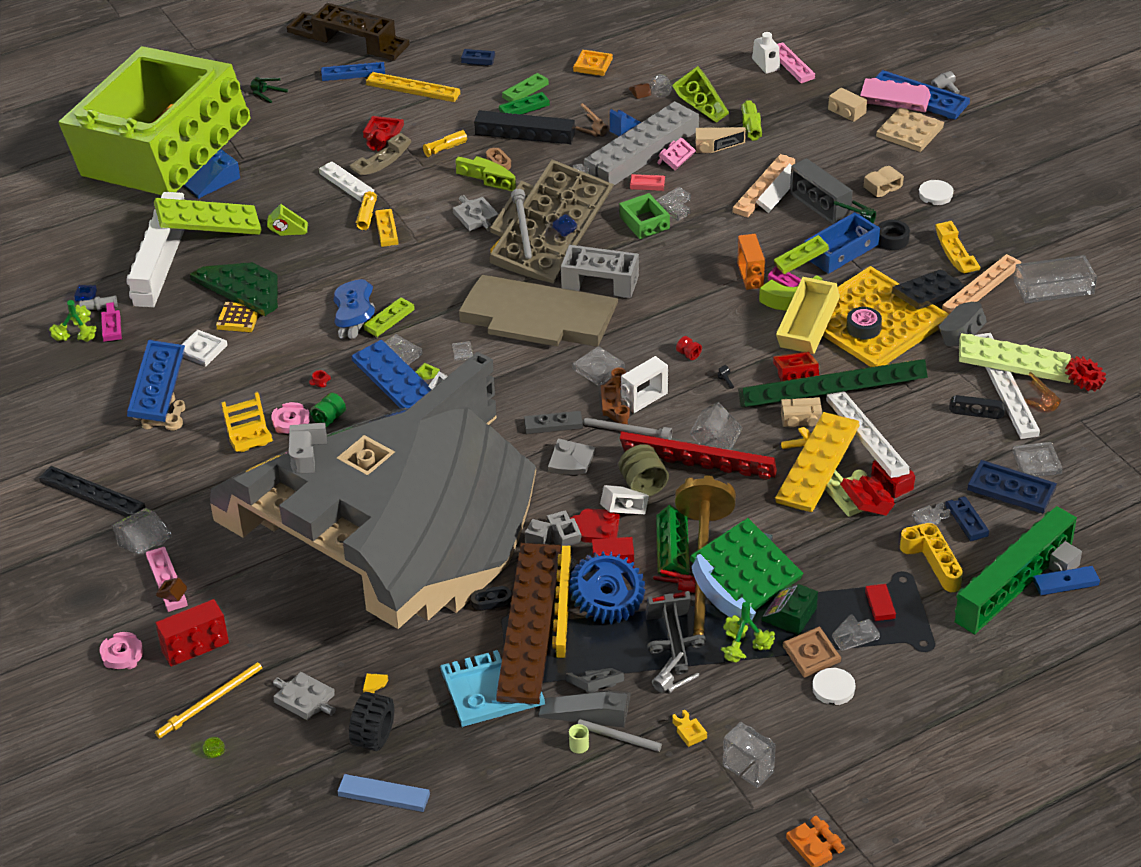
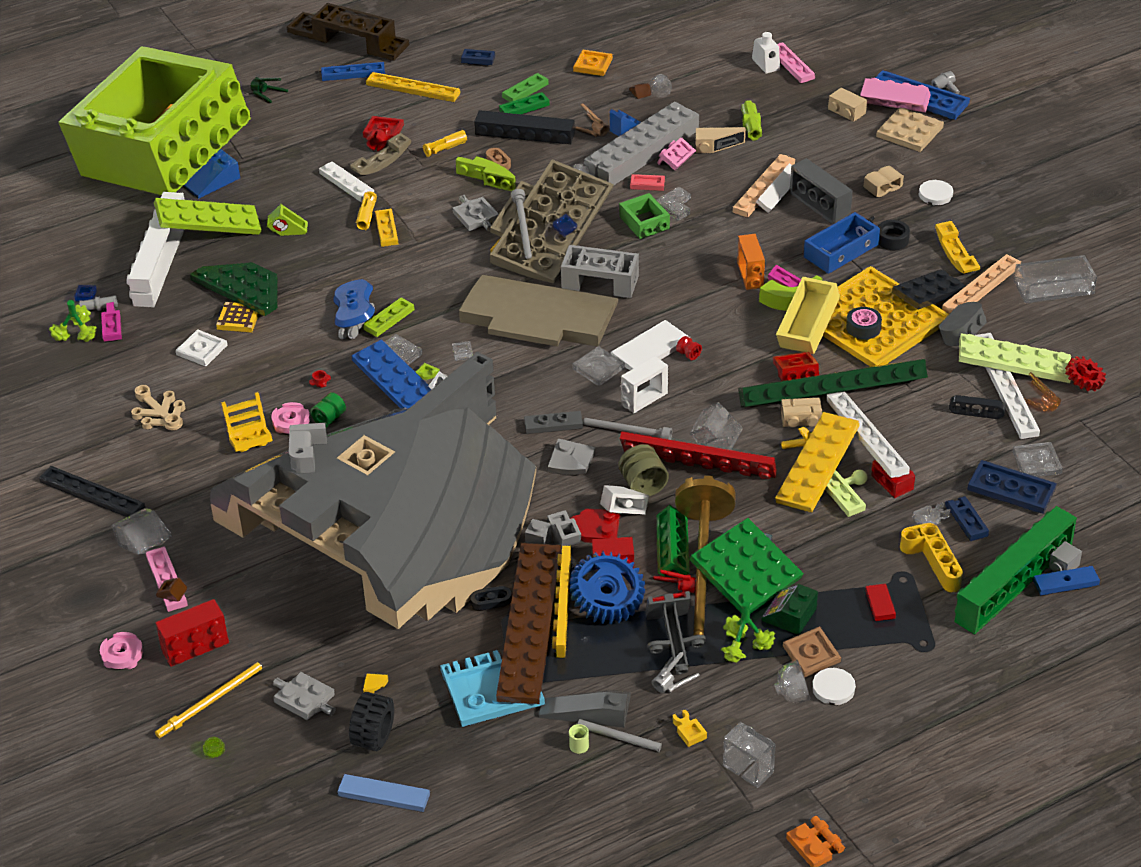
(156, 381): blue plate -> none
(596, 679): dark grey wing -> none
(611, 398): dark orange plate -> none
(657, 342): none -> white tile
(700, 94): lime wedge -> none
(714, 591): light blue slope -> none
(723, 373): black hand -> none
(792, 683): none -> clear cylinder
(801, 254): lime plate -> none
(854, 633): clear slope -> none
(865, 212): dark green plant -> none
(868, 494): red plate -> none

